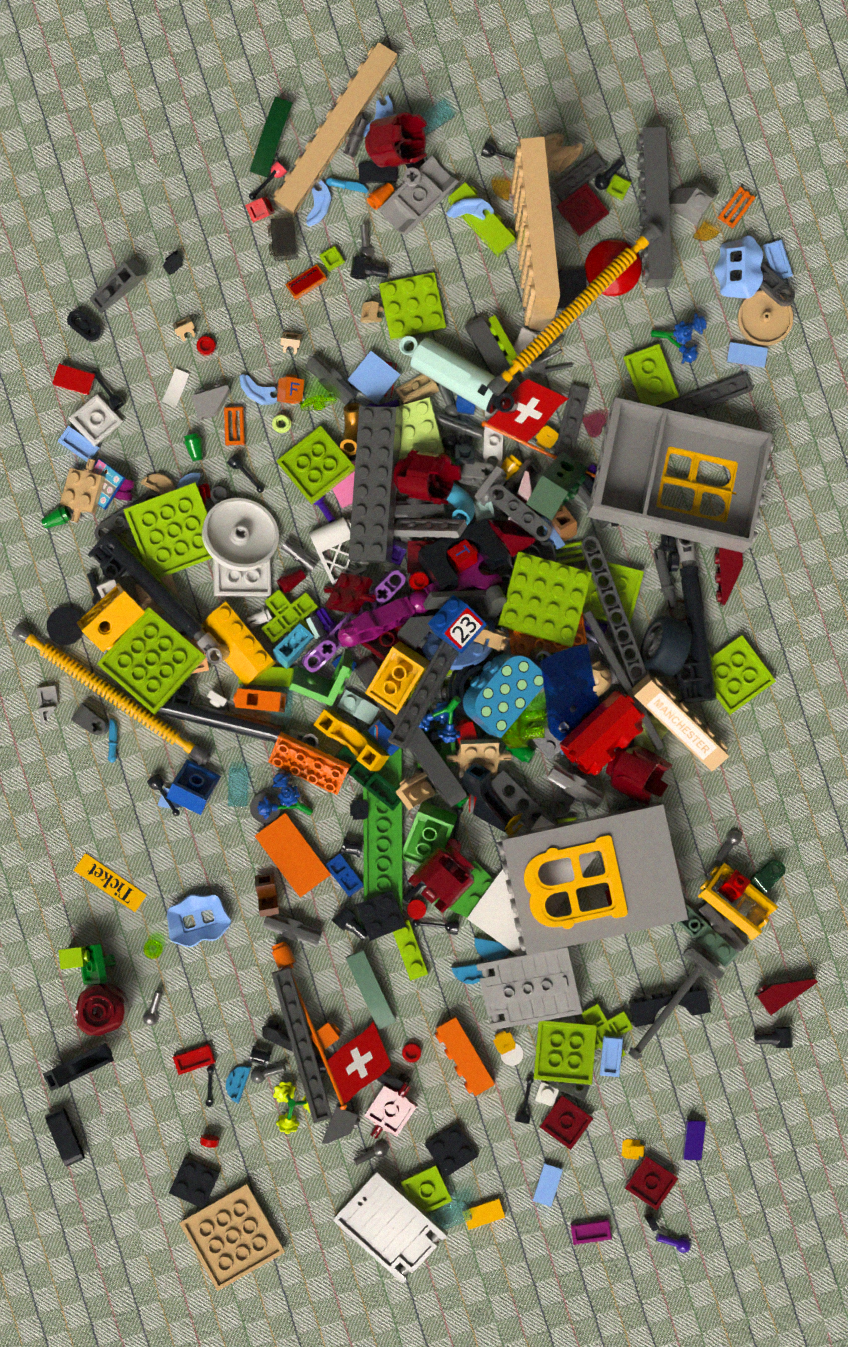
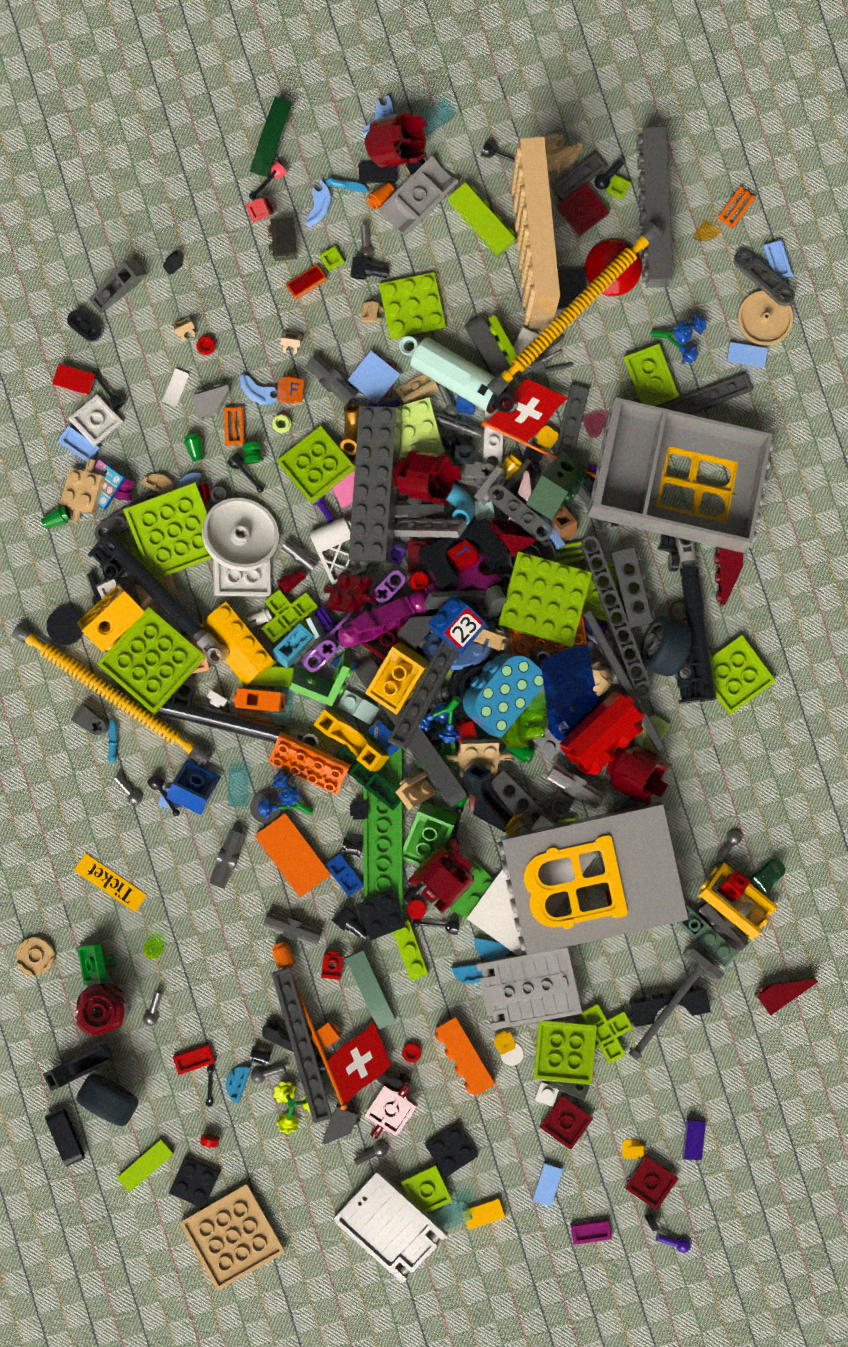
(35, 956): none -> tan tile
(47, 701): light grey slope -> none
(73, 957): lime slope -> none
(107, 1100): none -> black wheel
(133, 796): none -> flat silver bar
(145, 1165): none -> lime tile
(194, 906): light blue piece -> none
(227, 858): none -> dark grey piece
(252, 452): none -> green wheel
(267, 894): reddish brown brick -> none
(318, 402): clear neon green plate -> none
(328, 973): none -> red brick
(335, 129): tan brick -> none
(355, 137): flat silver pin -> none
(408, 181): light grey bush -> none
(471, 206): light blue piece -> none
(501, 189): clear yellow tile -> none
(523, 1115): black hinge -> none
(533, 455): none -> black tile
(611, 1056): light blue tile -> none
(619, 560): none -> dark grey brick
(667, 587): dark grey pin -> none
(680, 721): tan brick -> none
(692, 201): light grey slope -> none
(750, 266): light blue piece -> none
(779, 1037): black pin -> none

